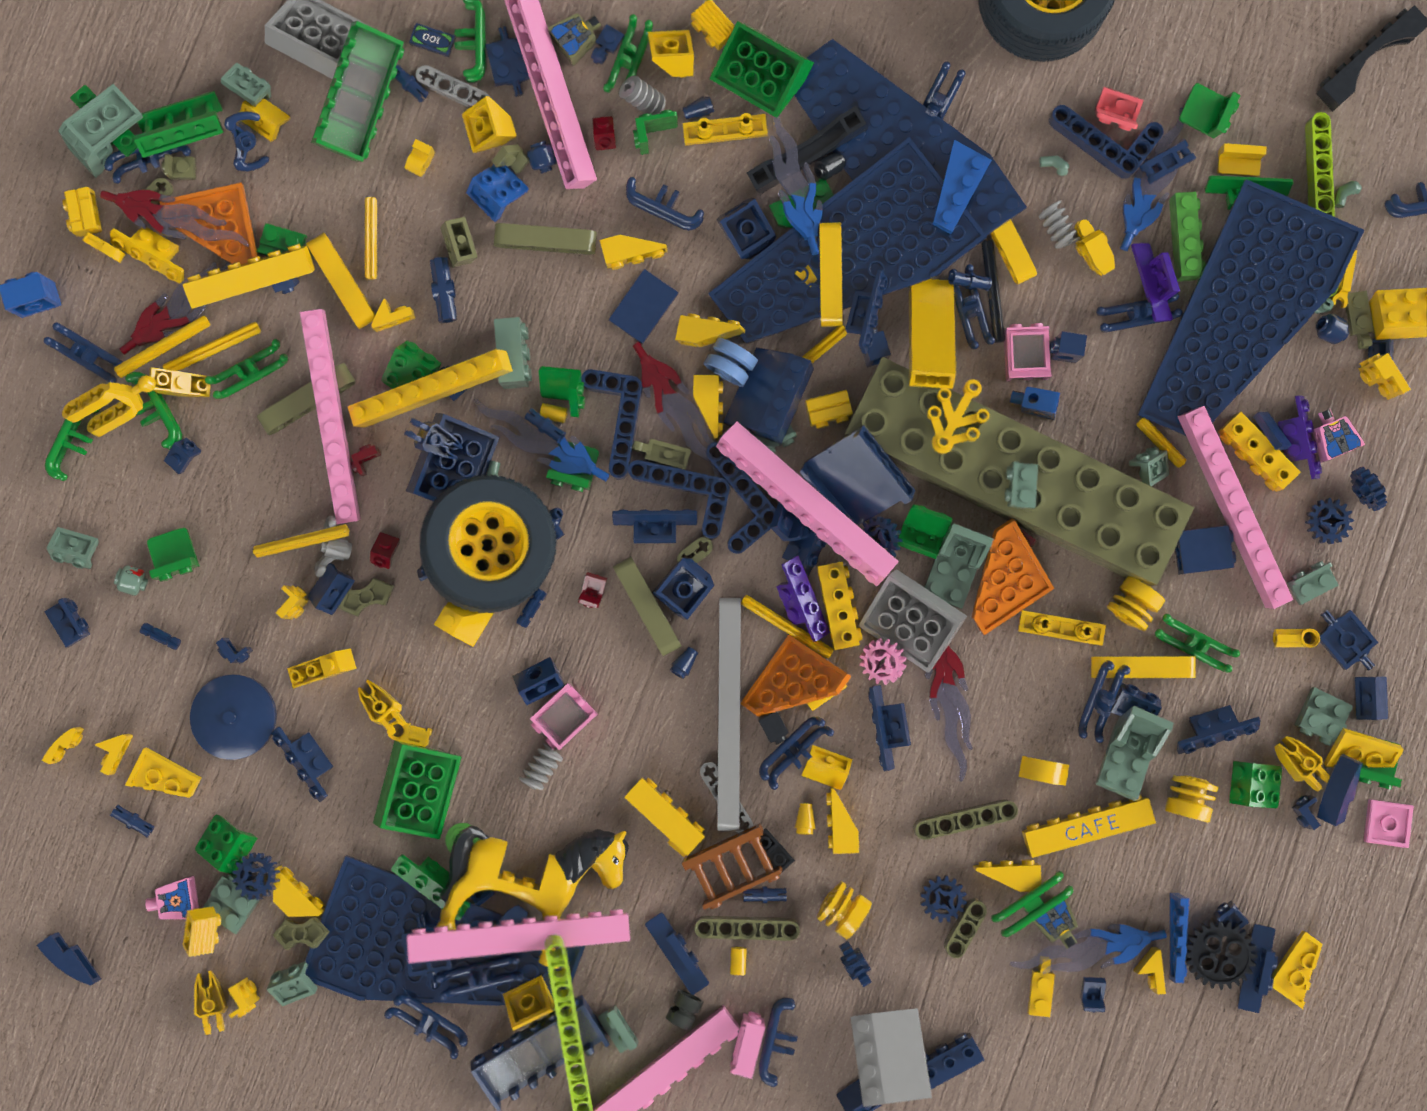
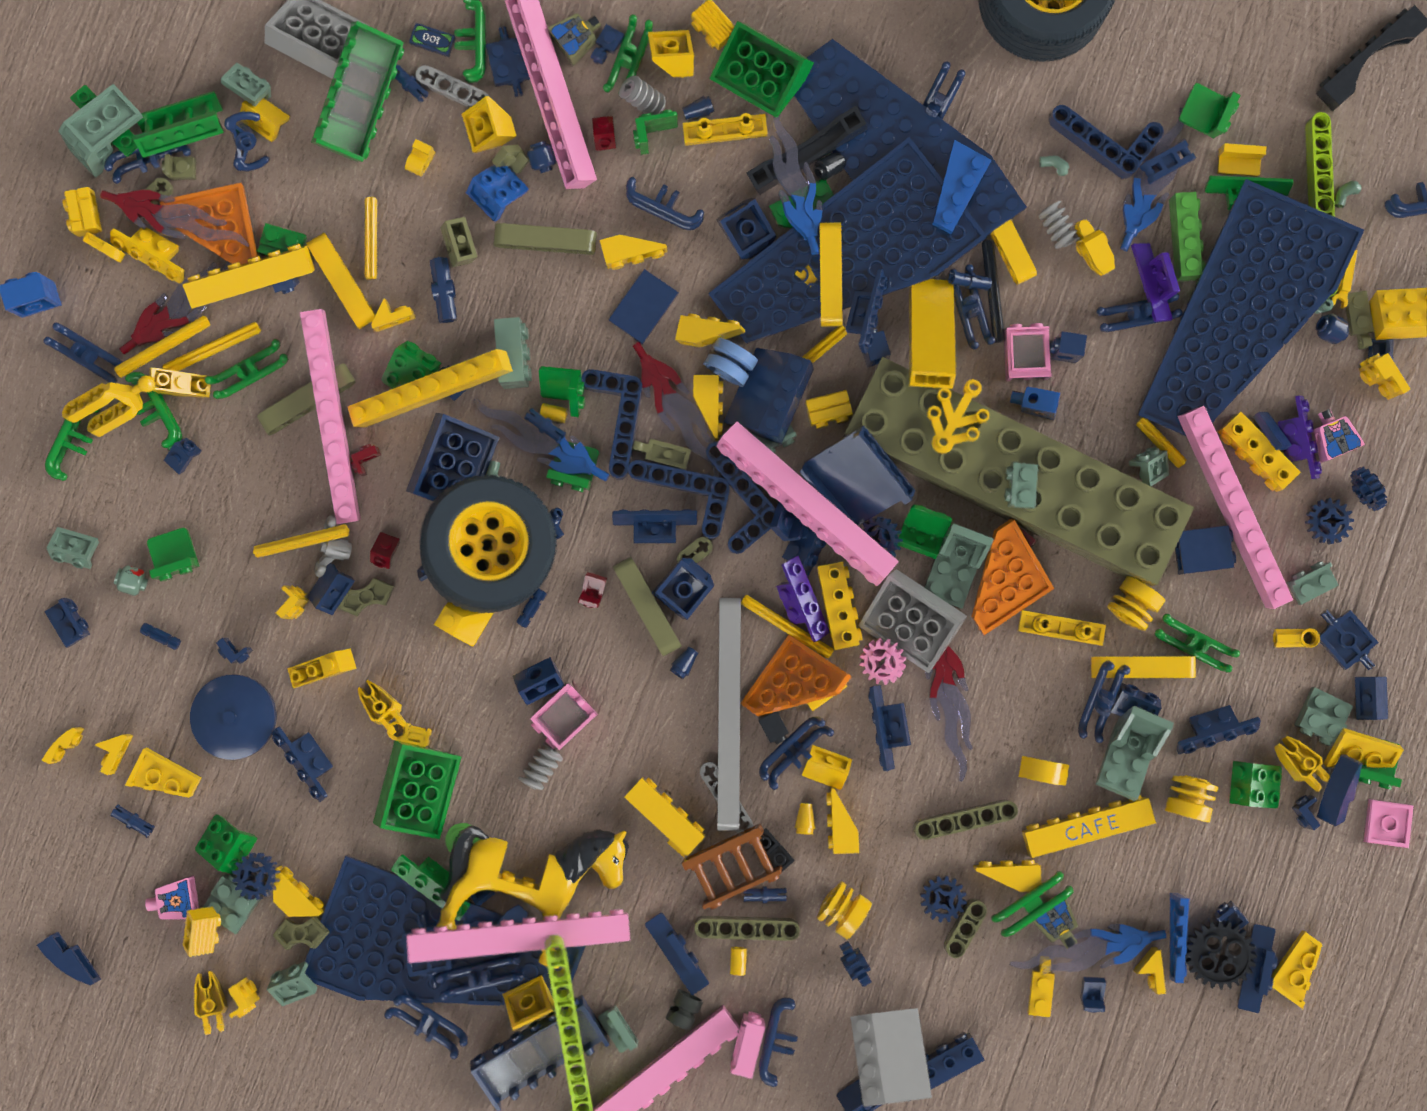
(433, 439): dark blue hinge -> none
(1118, 108): coral bracket -> none

